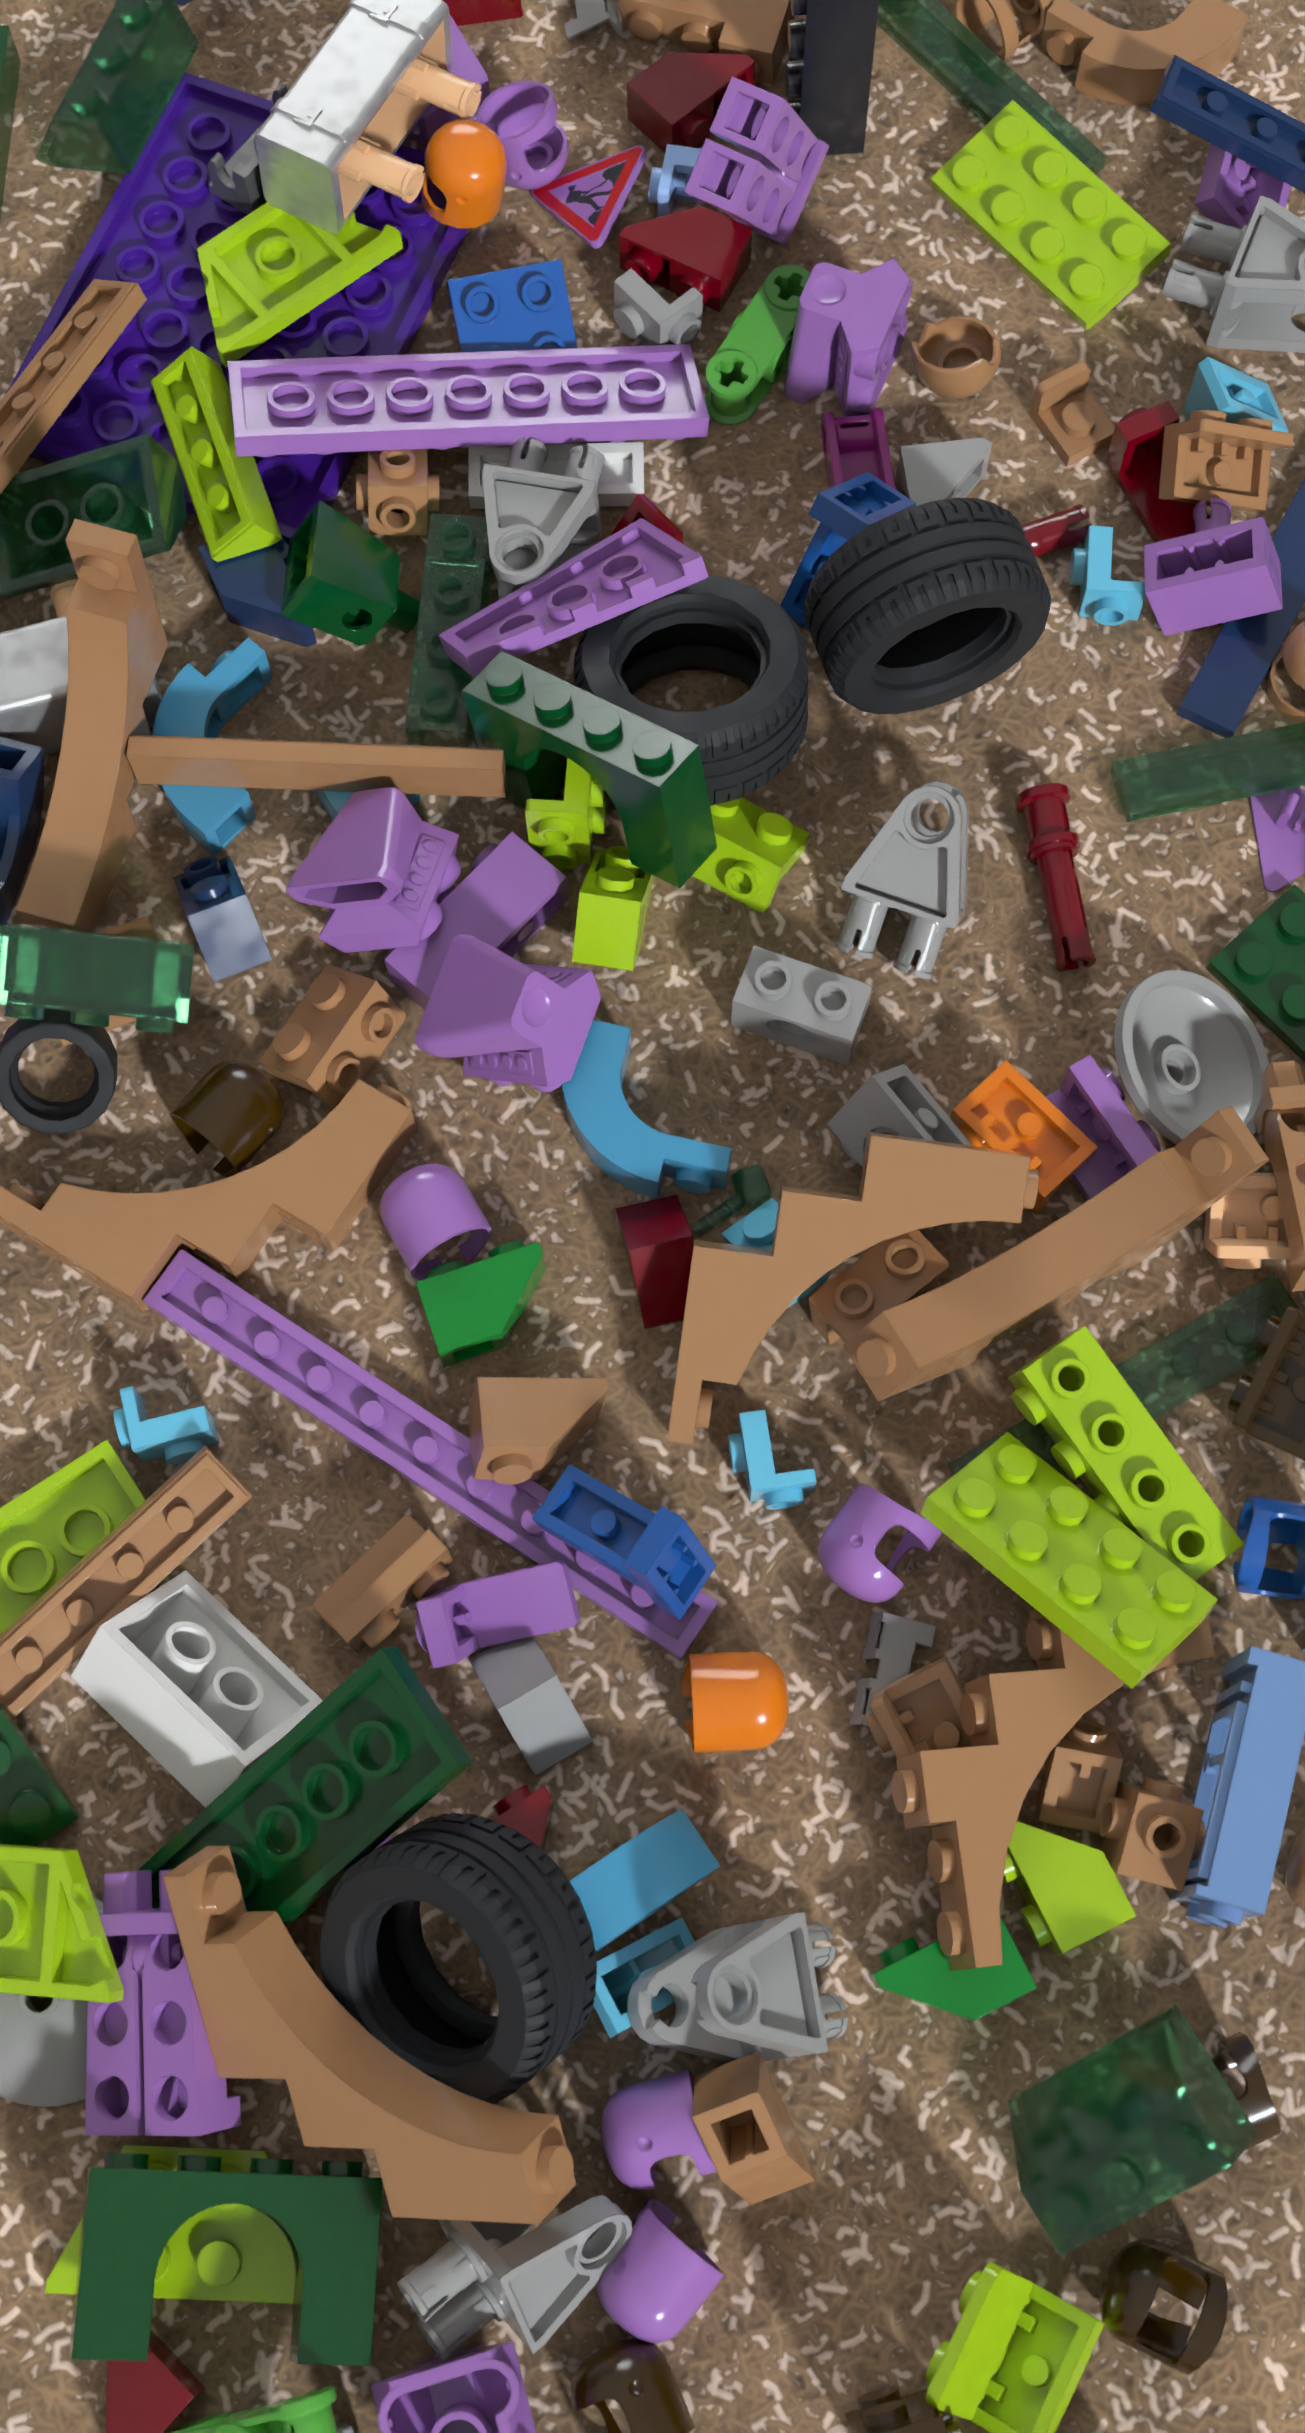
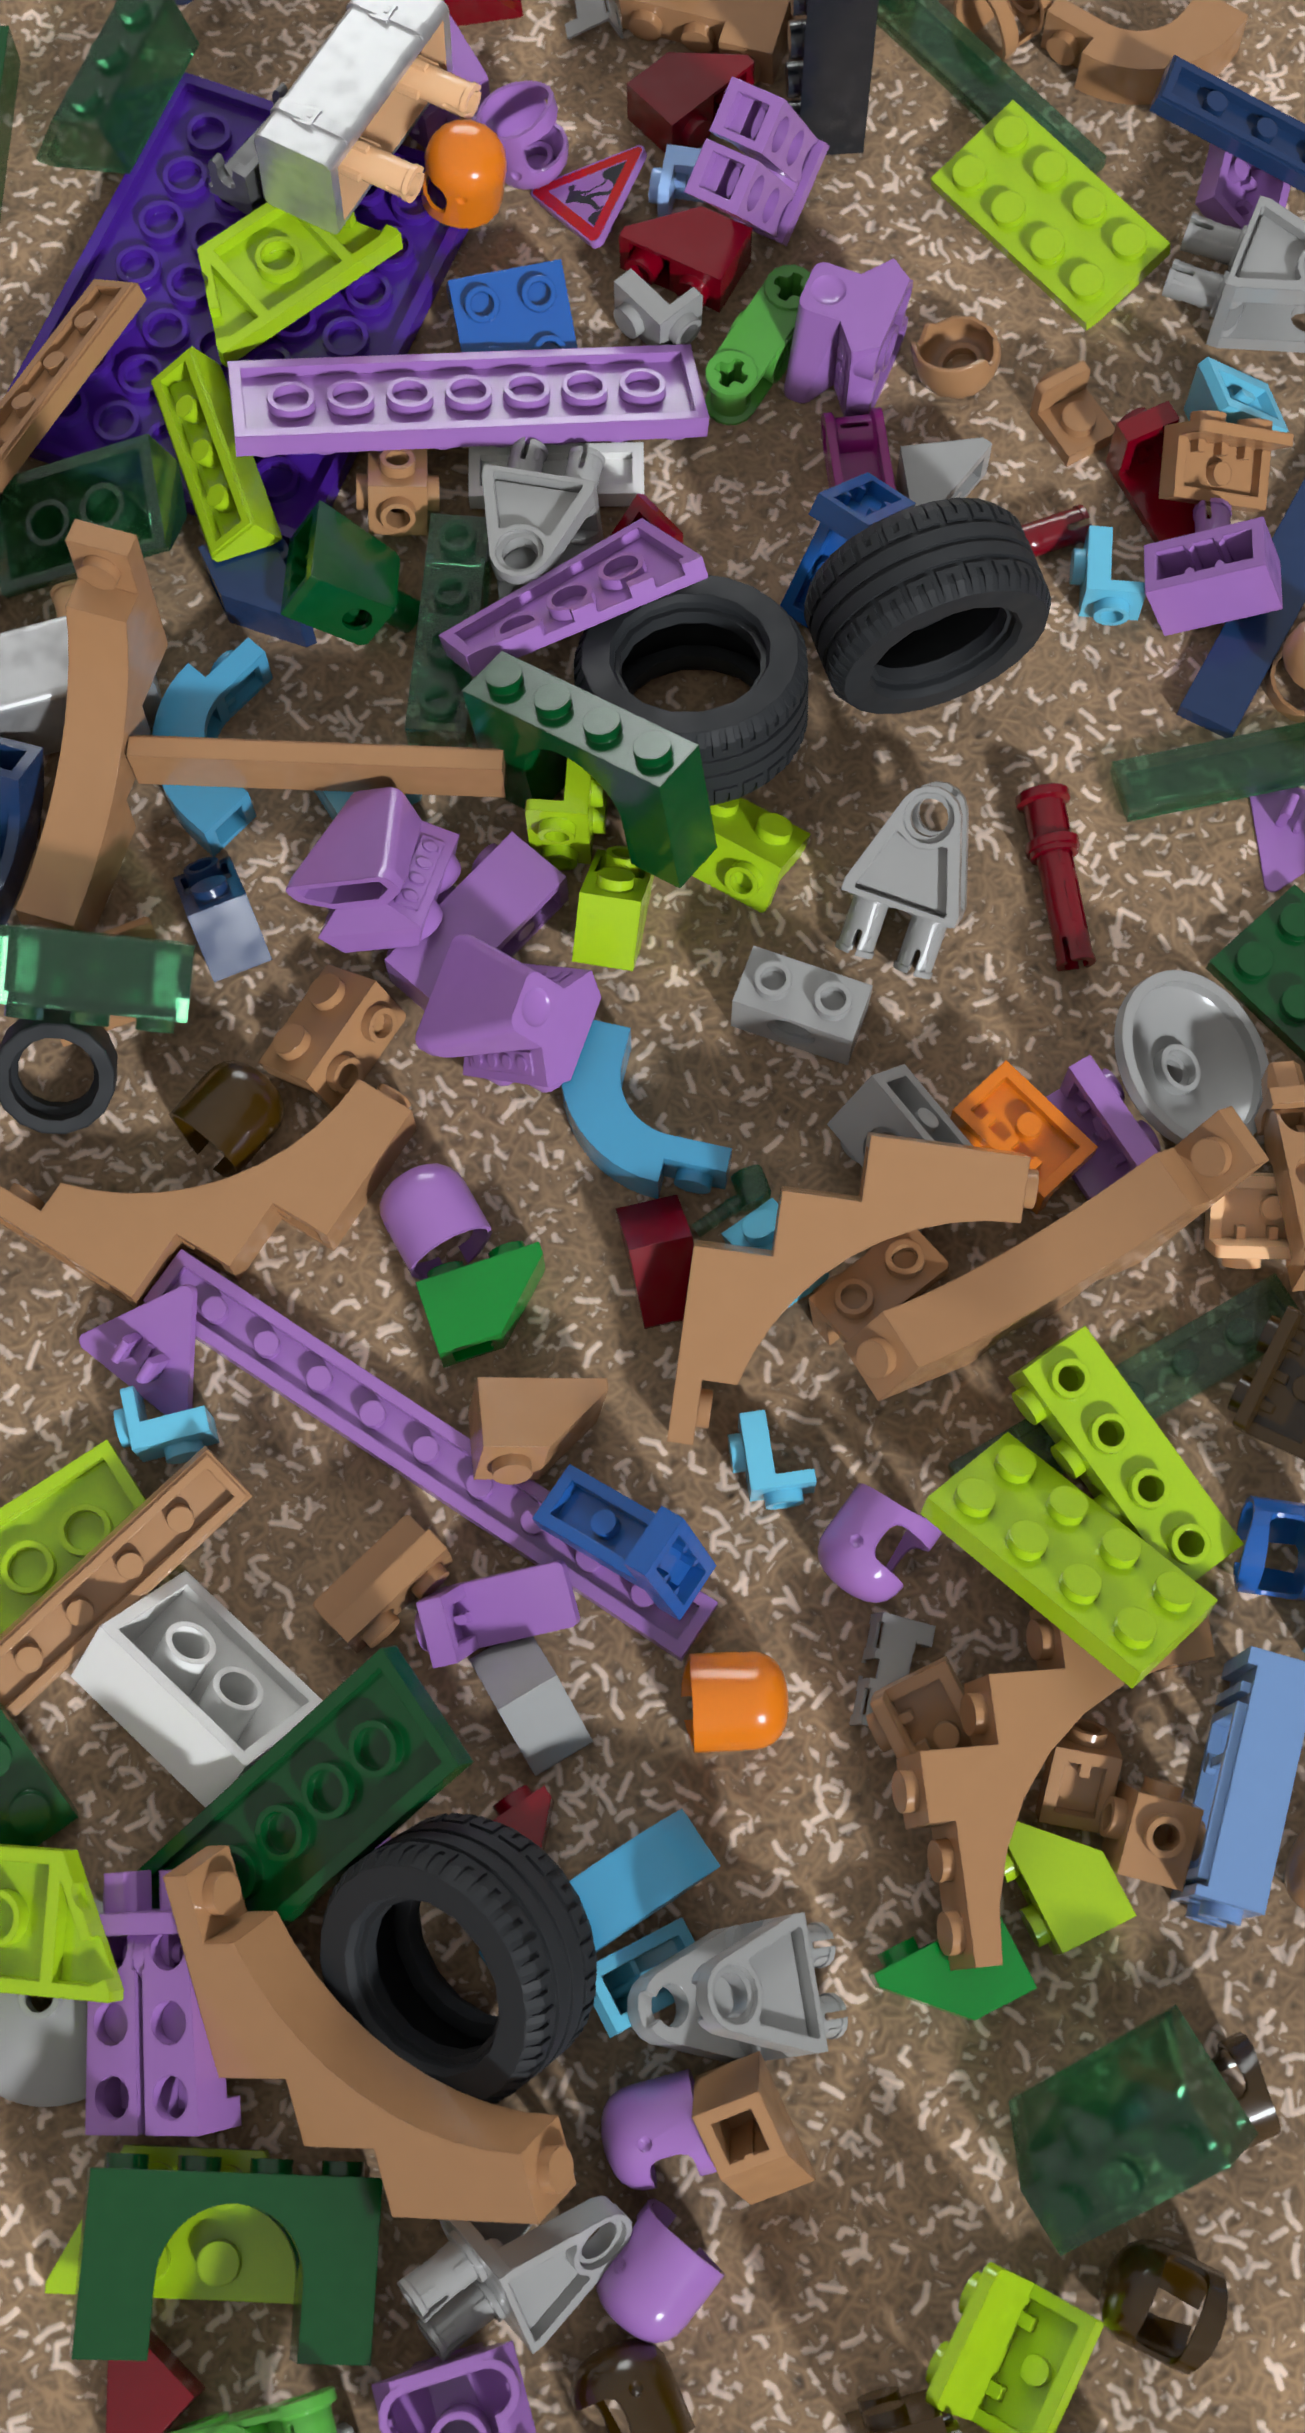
(152, 1348): none -> medium lavender piece

